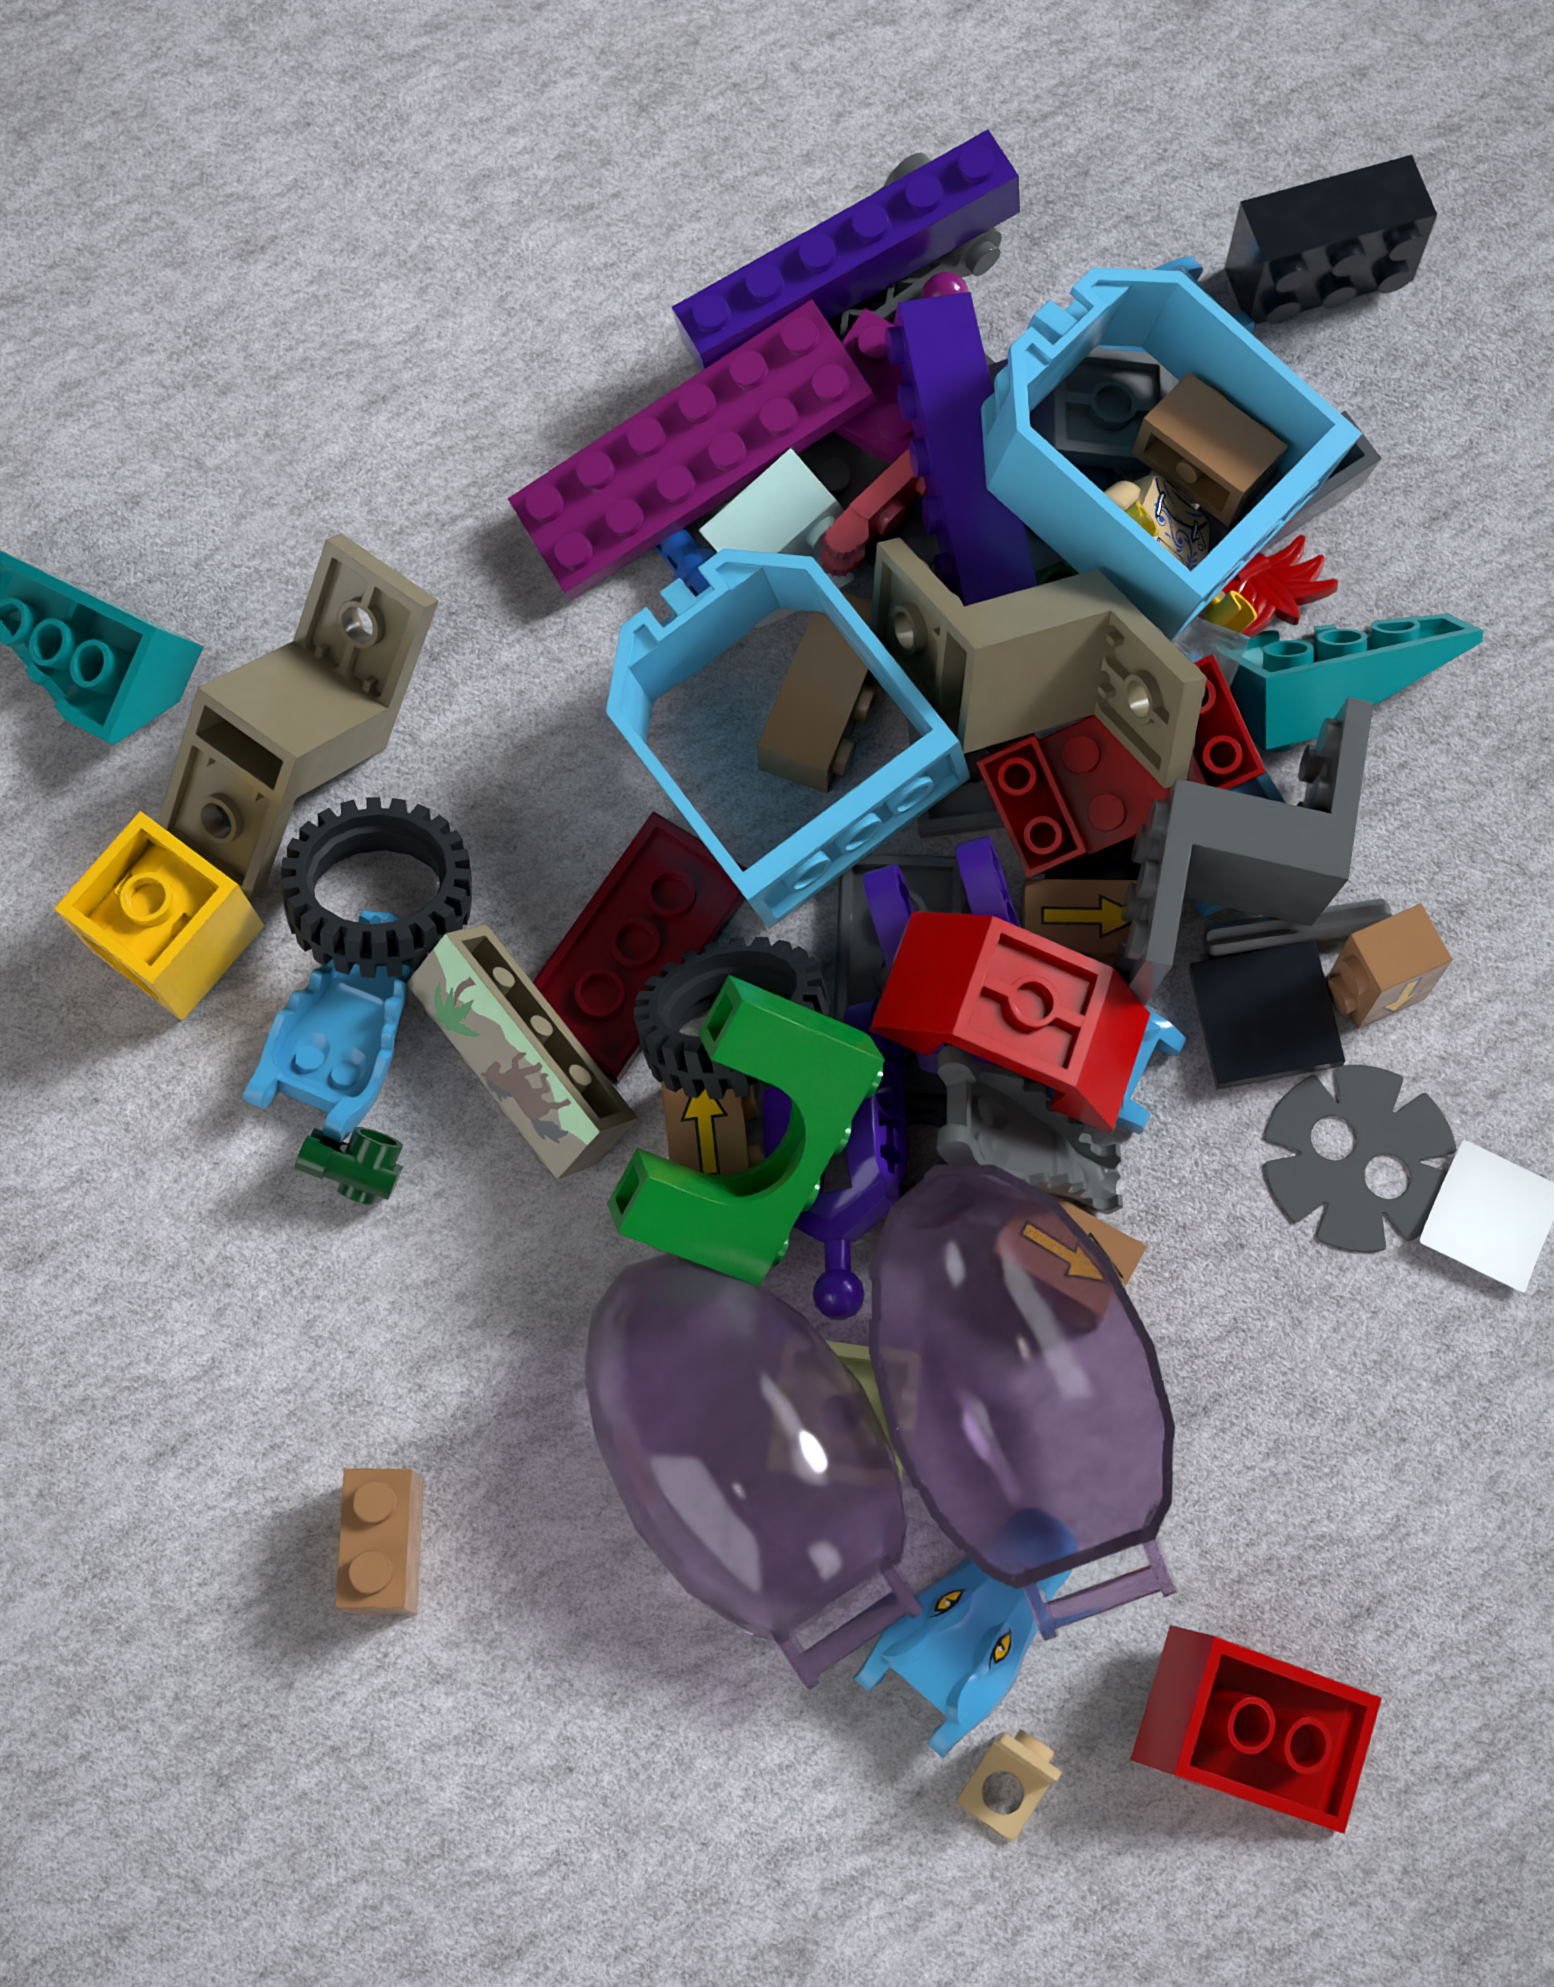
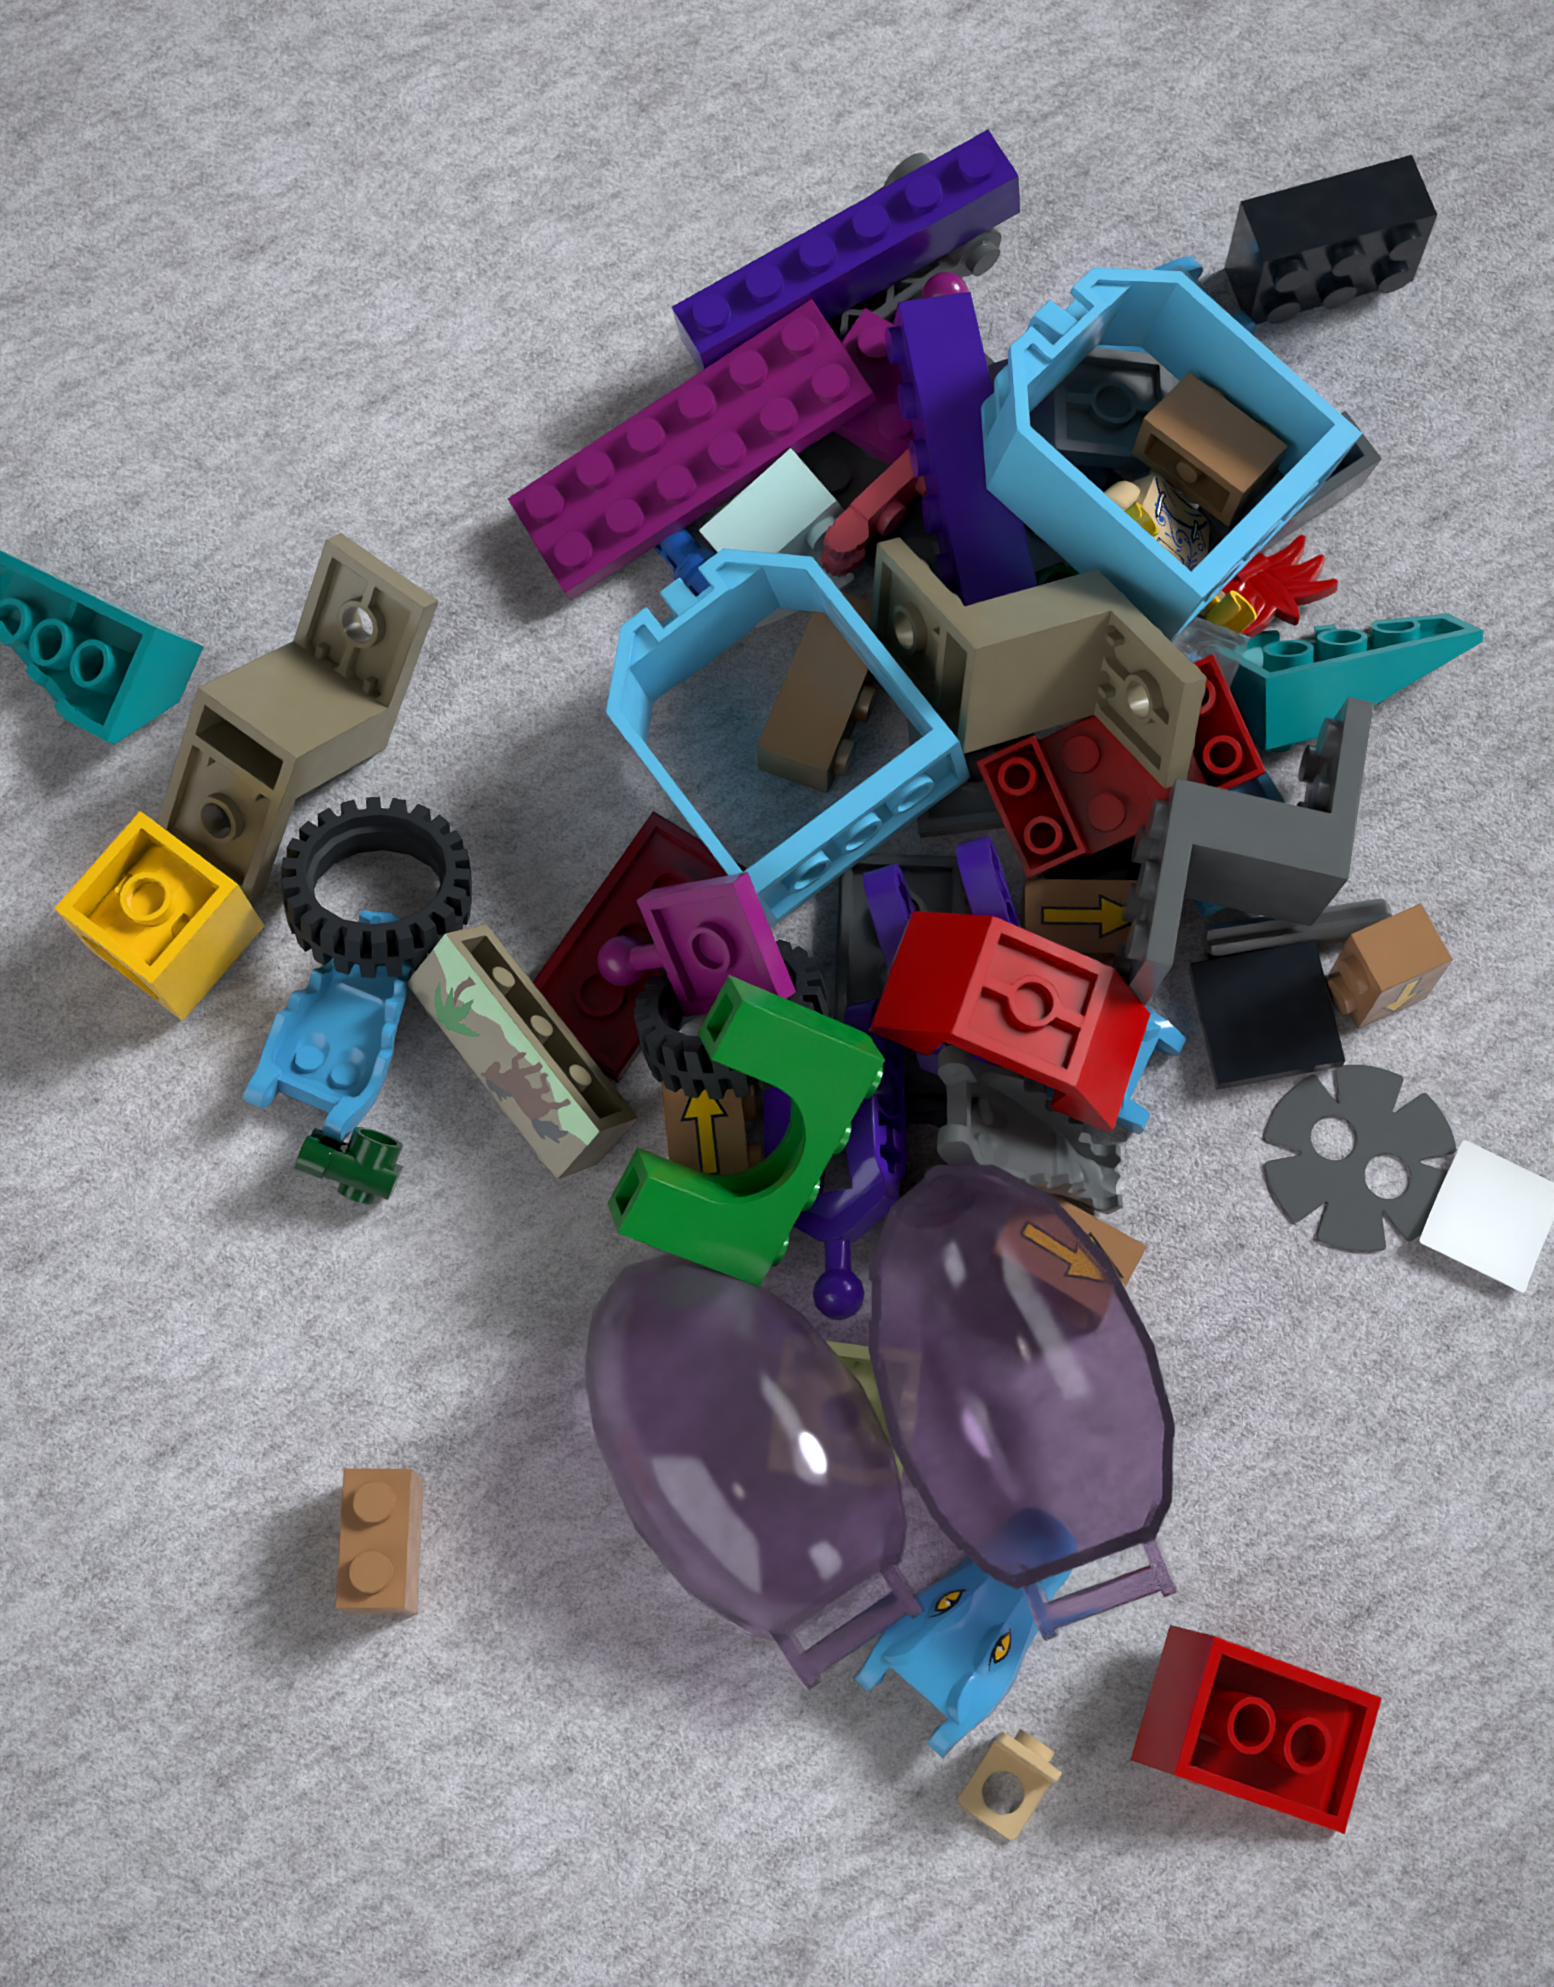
(700, 939): none -> magenta plate

